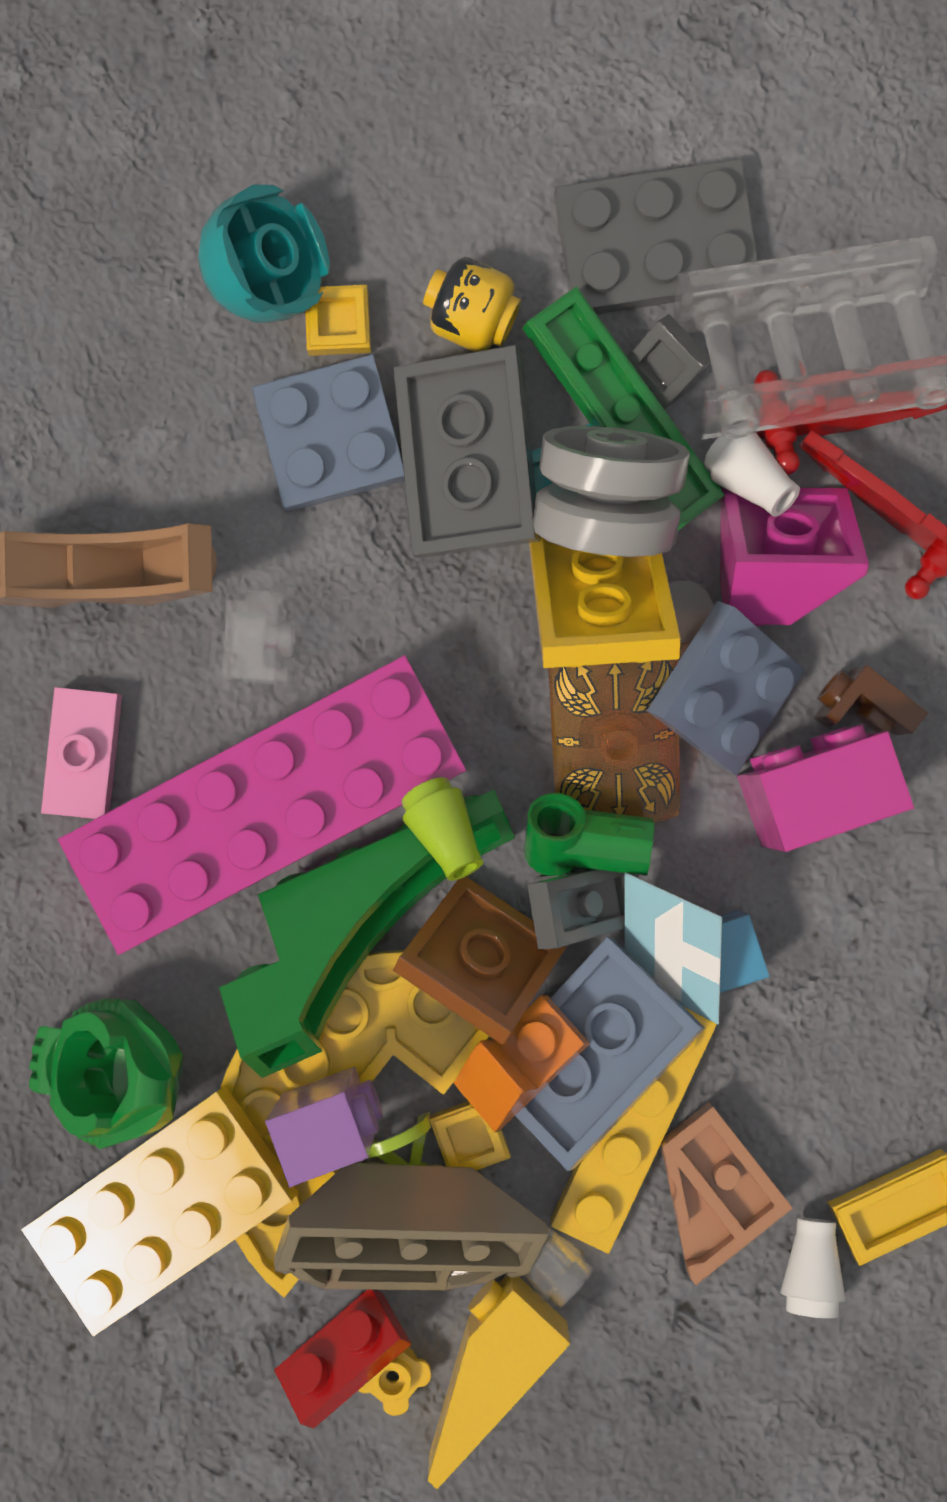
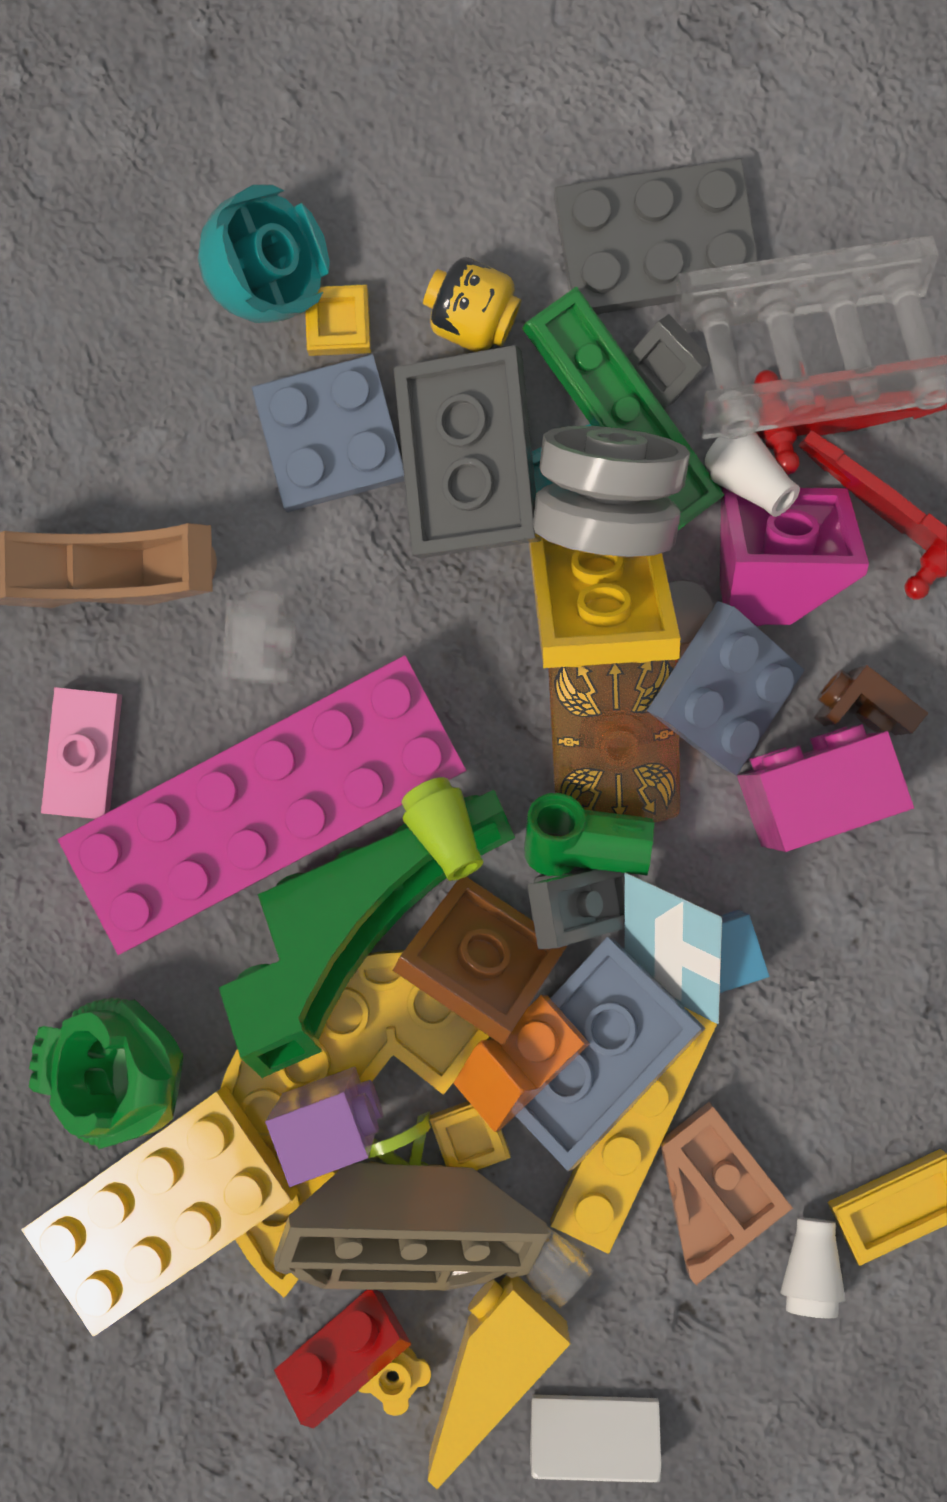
(595, 1438): none -> white slope

